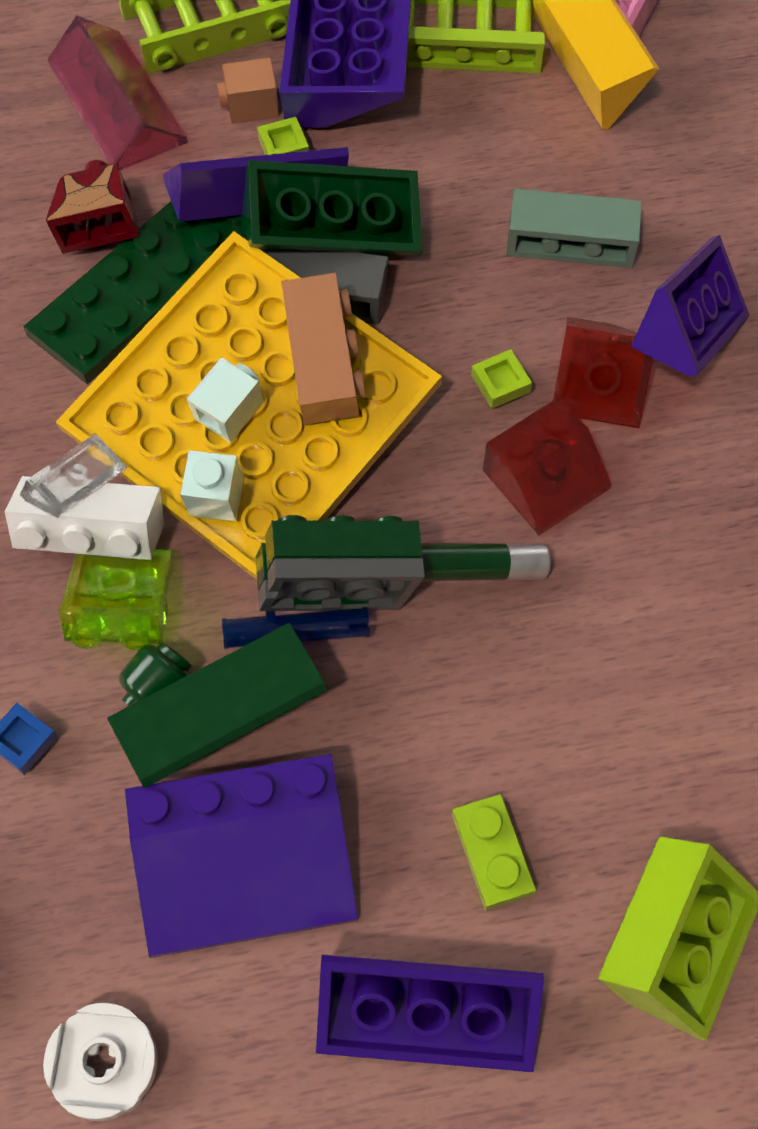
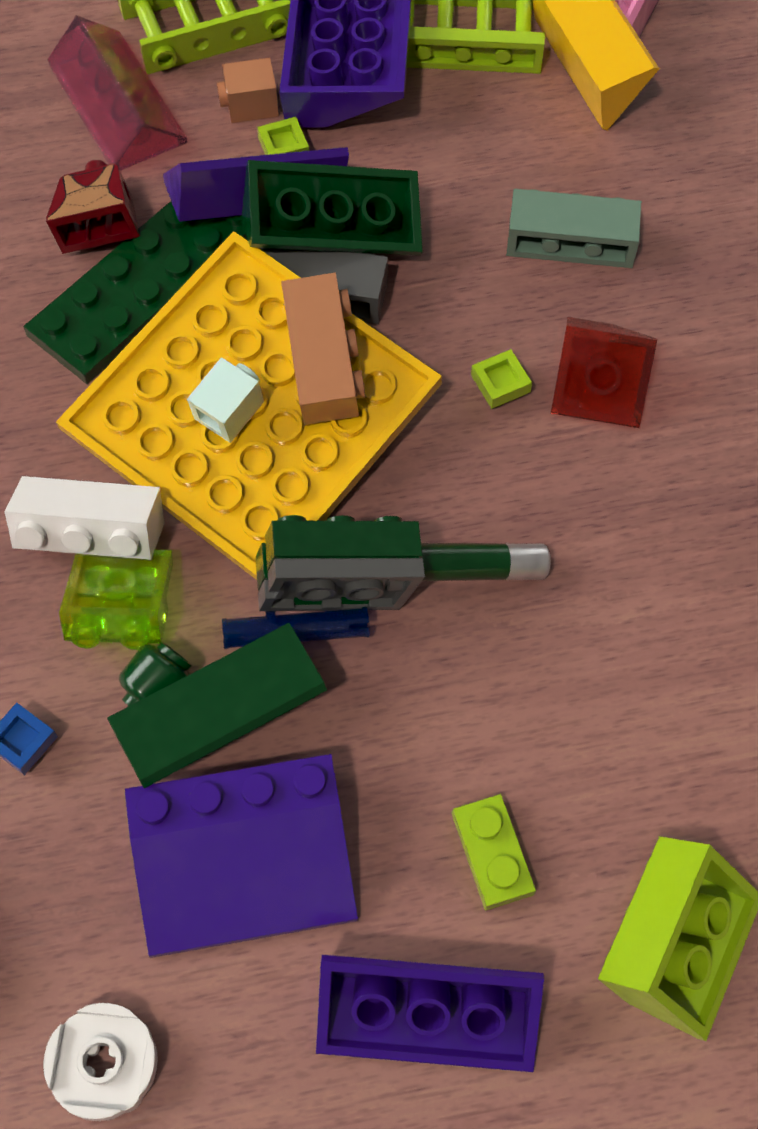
(73, 477): clear slope -> none
(212, 485): light aqua brick -> none
(546, 466): clear red slope -> none
(693, 311): dark purple slope -> none

